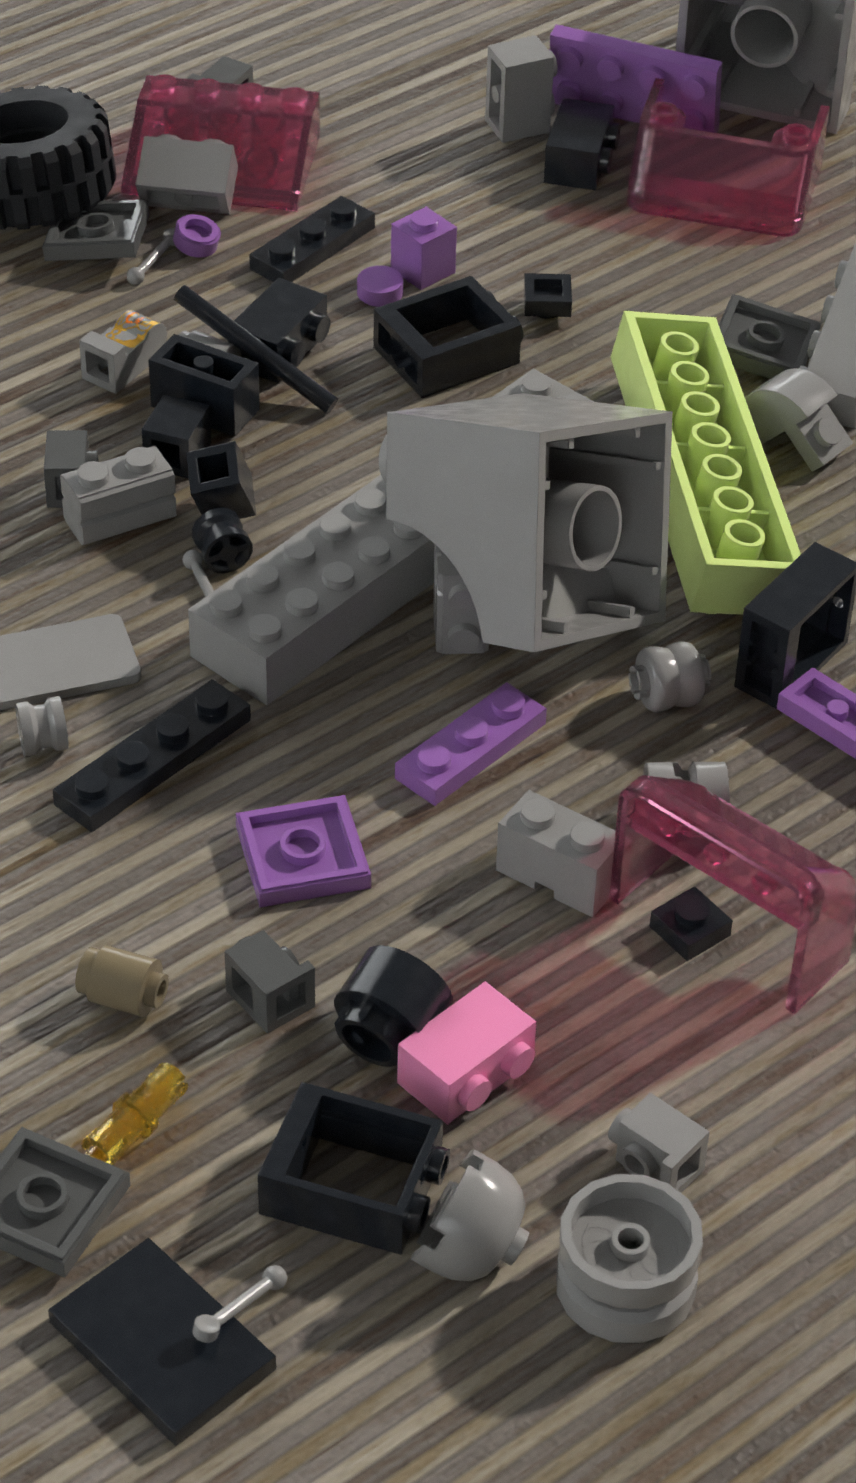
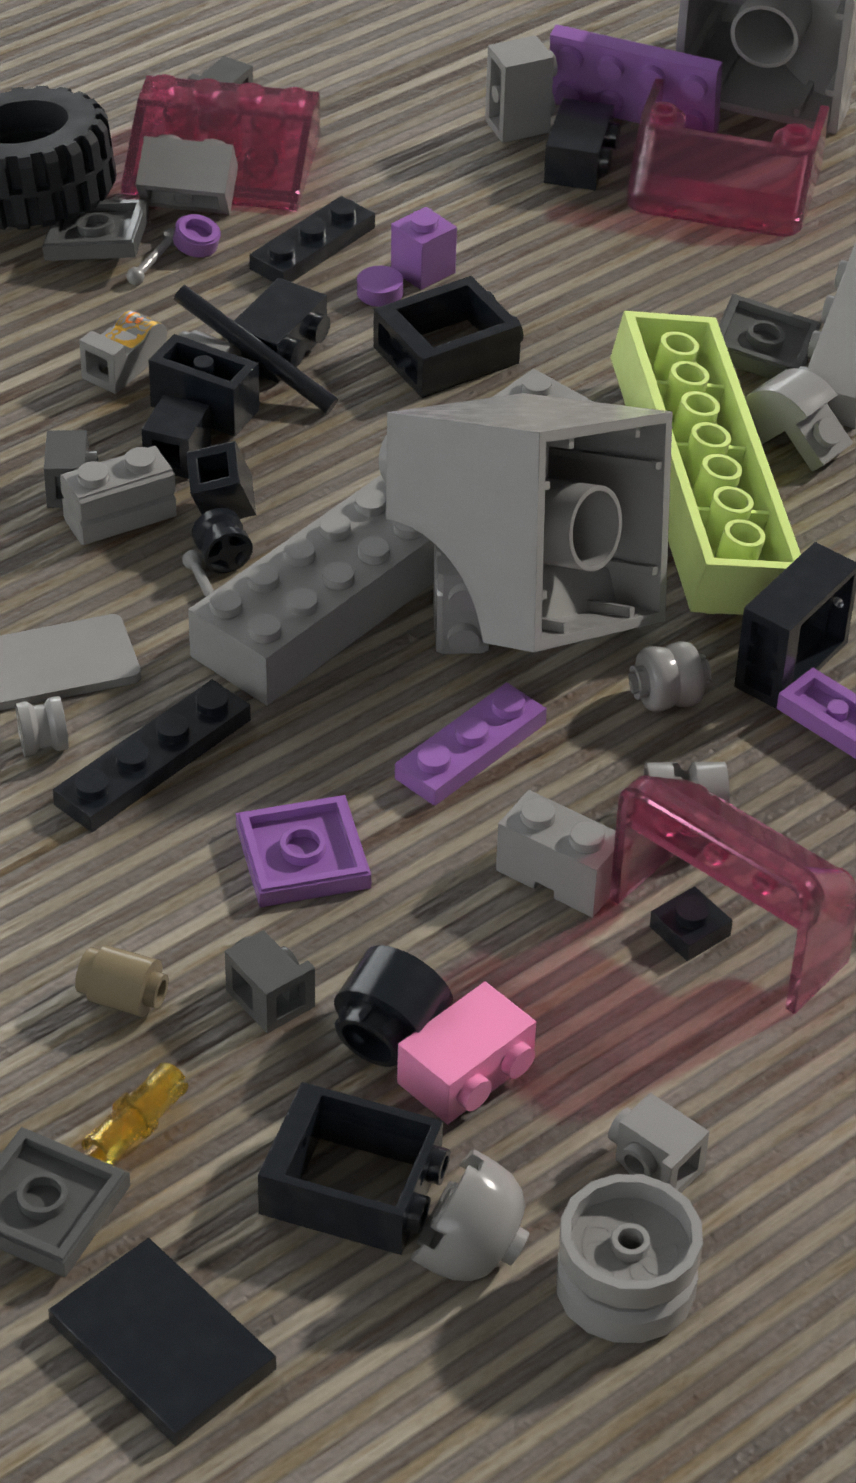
(207, 1326): light grey hinge -> none
(547, 295): black plate -> none

